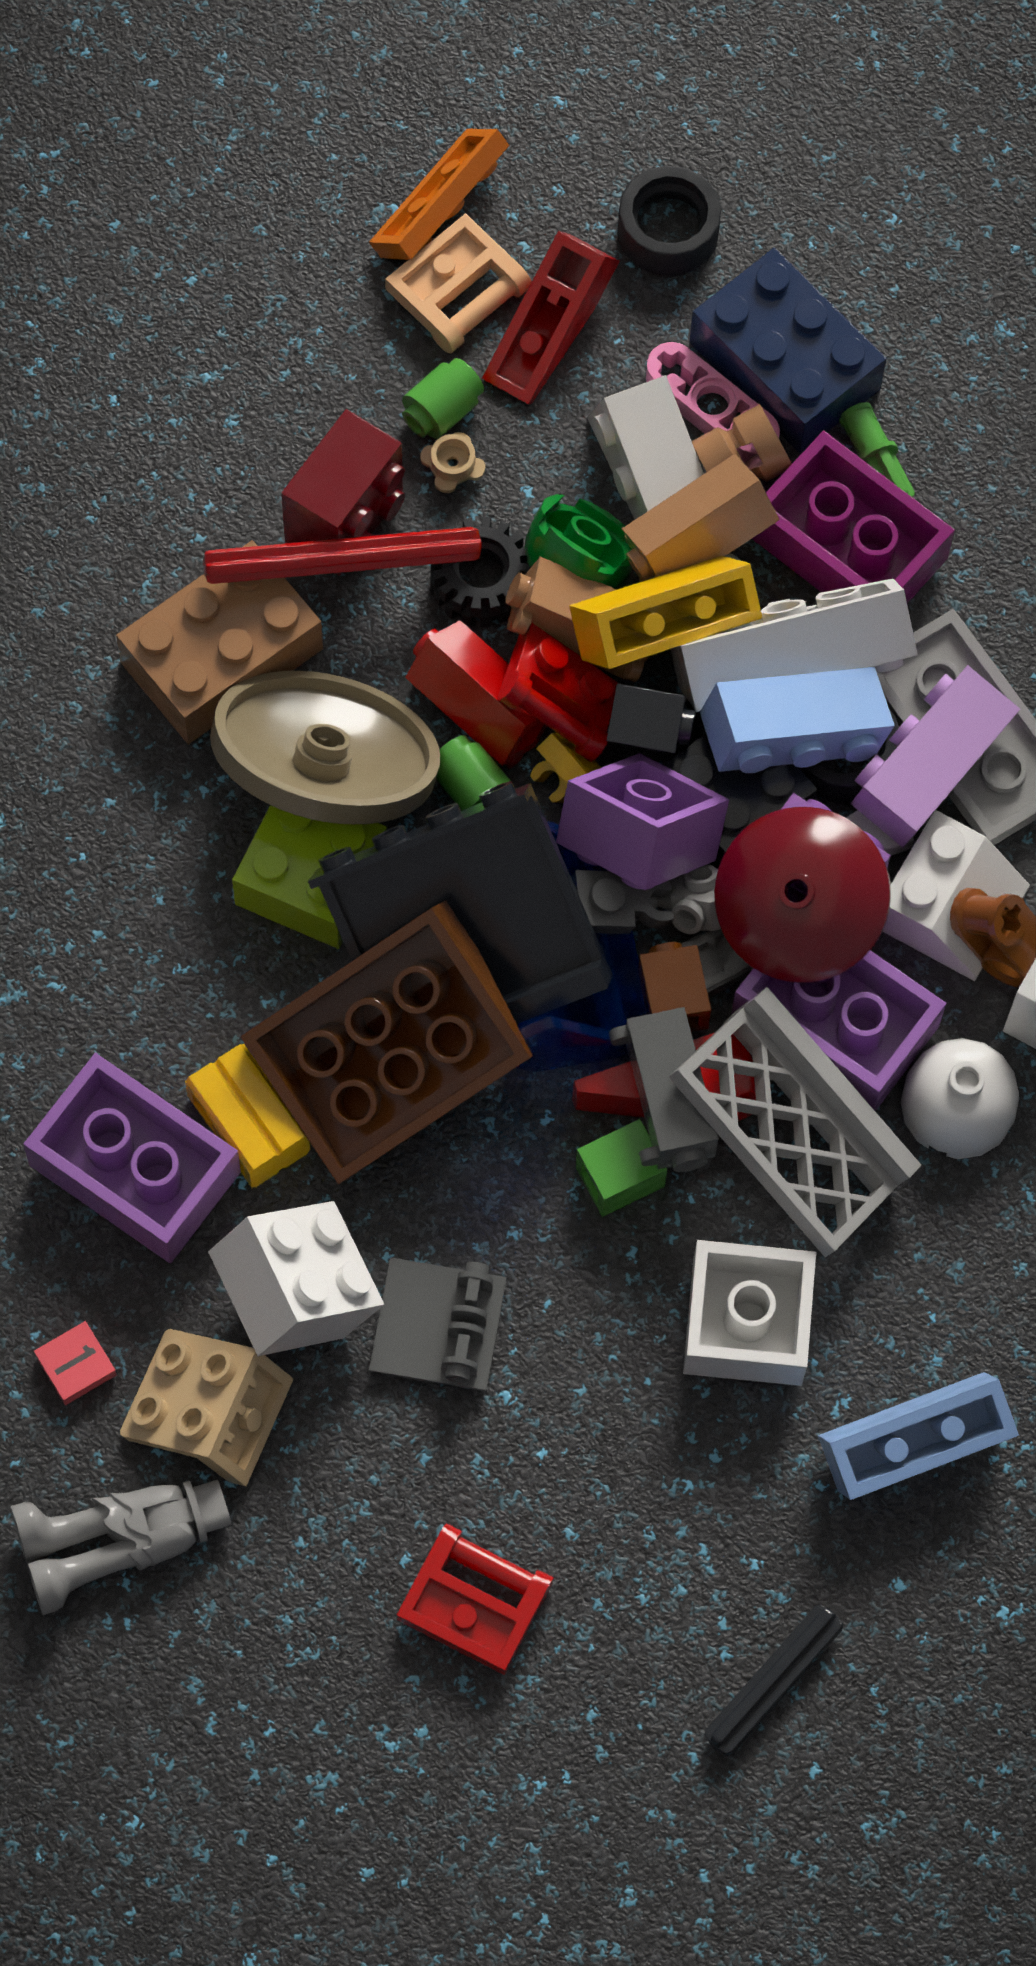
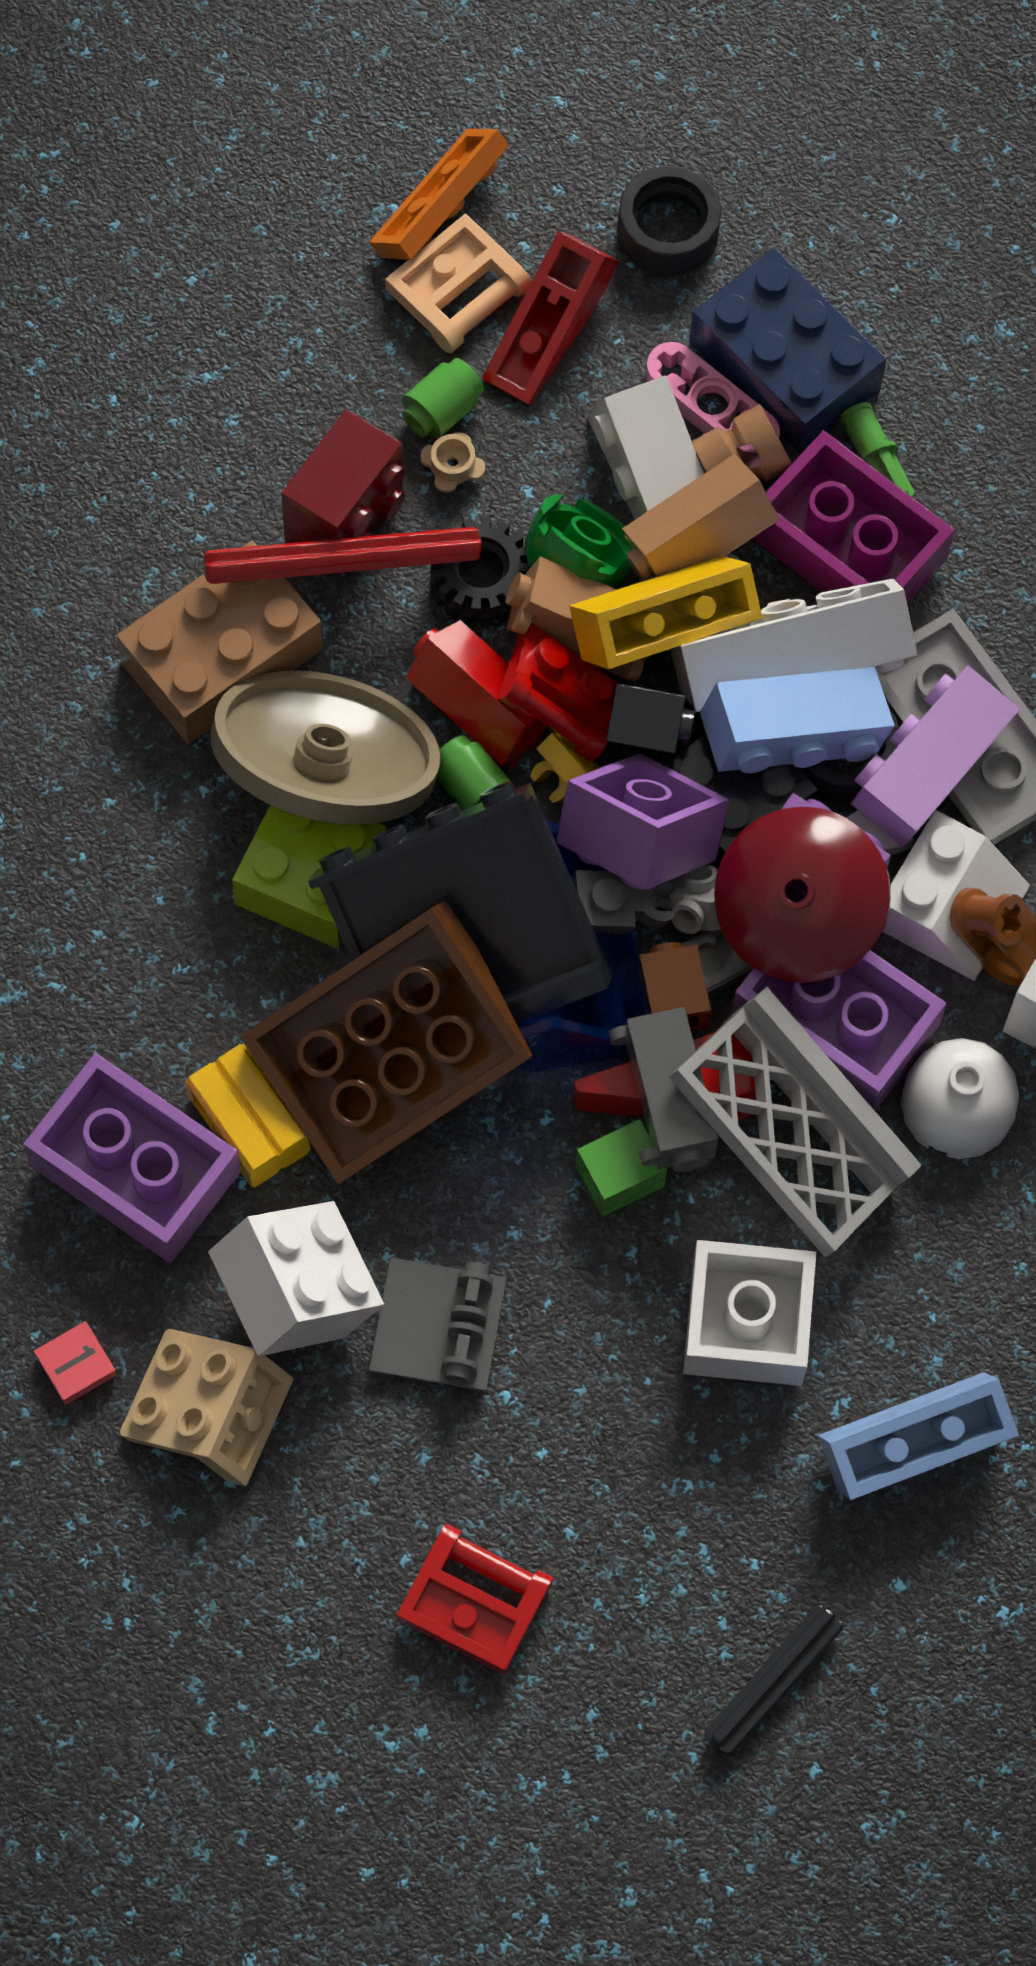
(144, 1524): light grey piece -> none

